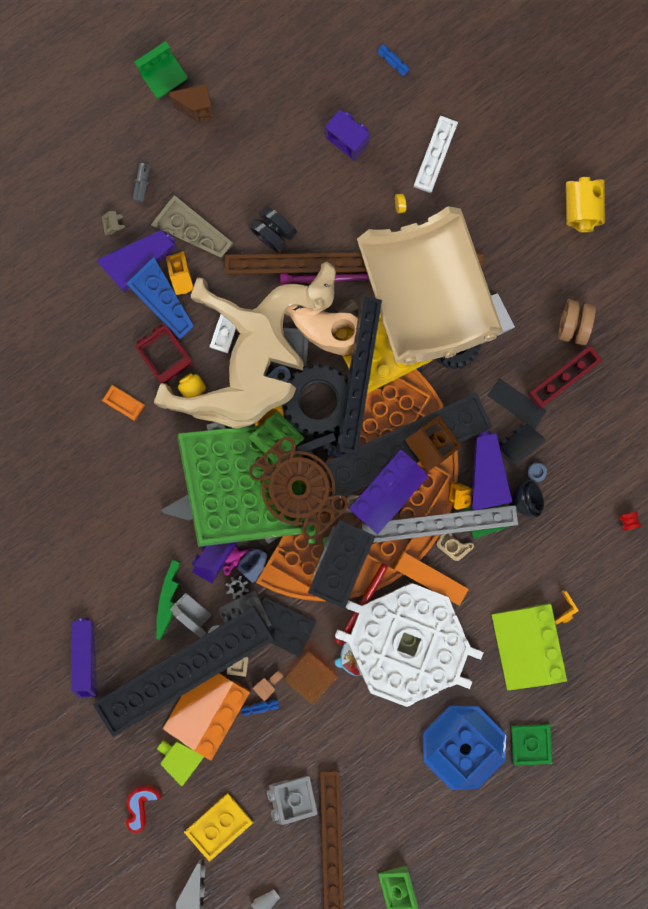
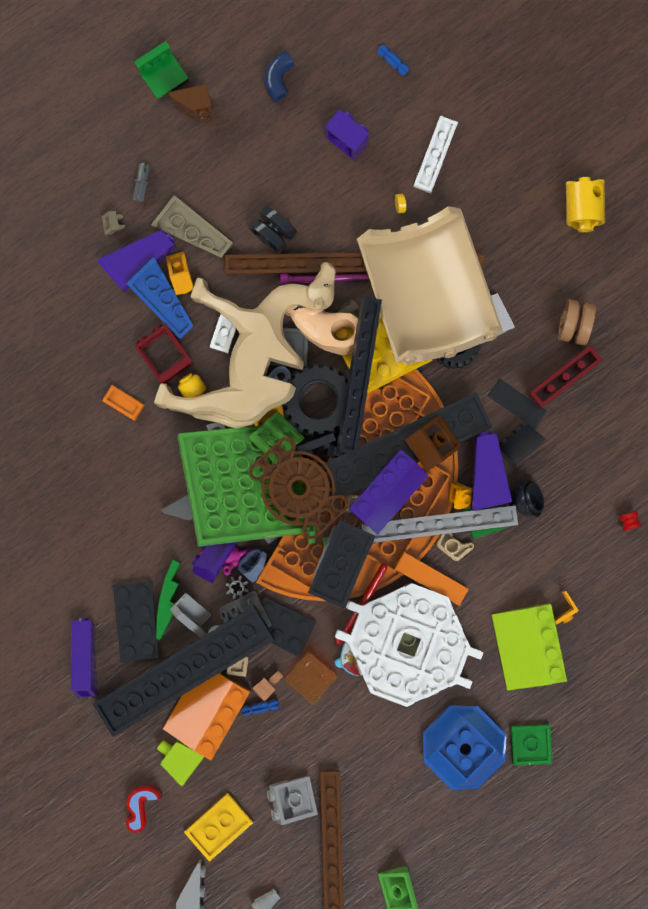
(136, 621): none -> black plate
(274, 76): none -> dark blue cylinder
(536, 472): sand blue tile -> none

